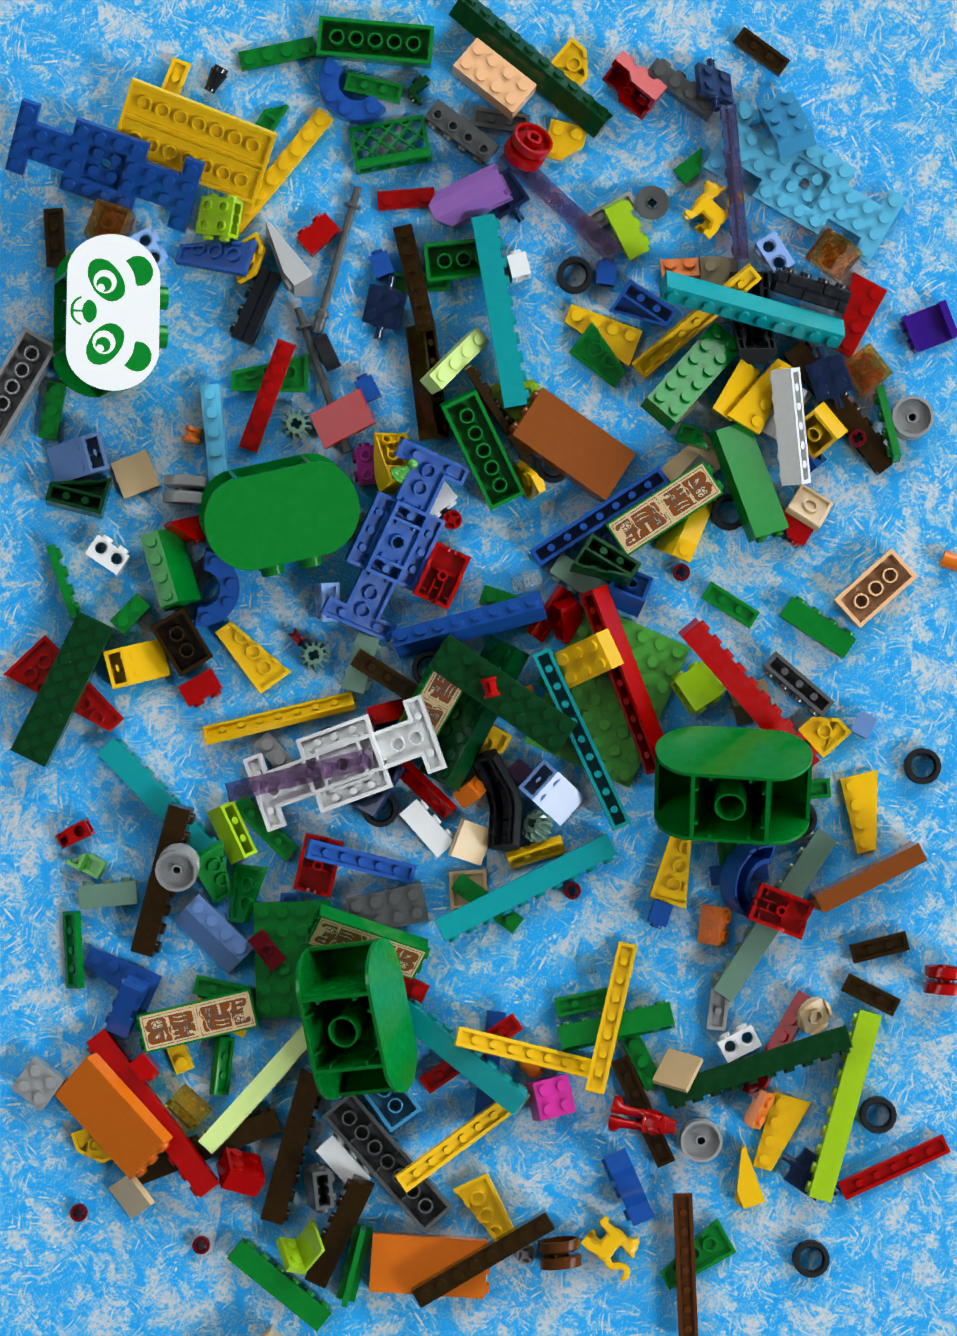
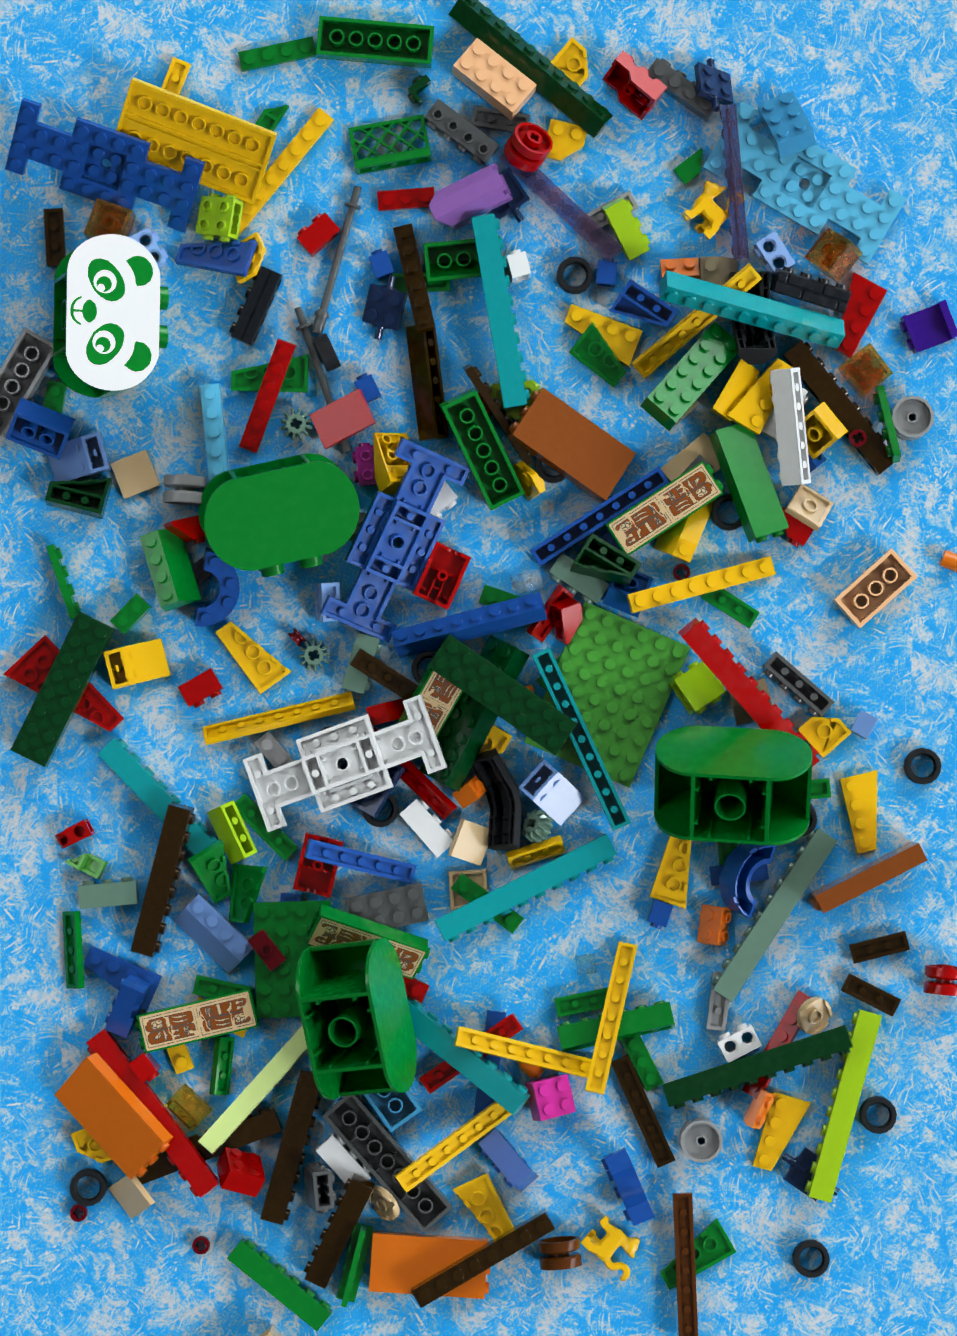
(38, 1082): light grey brick -> none
(40, 428): none -> blue slope
(90, 1201): none -> black tyre
(105, 558): white brick -> none
(181, 641): dark brown brick -> none
(188, 866): light grey wheel -> none
(192, 435): orange wheel -> none
(216, 78): black cone -> none
(292, 269): light grey wedge -> none
(300, 775): clear purple plate -> none
(301, 1253): lime bracket -> none
(341, 106): blue brick -> none
(379, 88): green plate -> none
(384, 1203): none -> tan tile
(399, 473): bright green piece -> none
(450, 517): red wheel -> none
(454, 361): yellowish green brick -> none
(490, 687): red bush -> none
(507, 1160): none -> blue wedge
(519, 770): tile -> none
(527, 1256): light grey wheel -> none
(576, 888): dark red bush -> none
(588, 658): yellow brick -> none
(626, 677): red brick -> none
(652, 1121): red piece -> none
(655, 194): dark grey piece -> none
(677, 1070): tan tile -> none
(691, 436): green tile -> none
(700, 584): none -> yellow plate
(747, 1185): yellow slope -> none
(761, 51): dark brown plate -> none
(780, 910): red piece -> none
(817, 627): green brick -> none
(829, 377): dark blue plate -> none
(893, 1166): red plate -> none

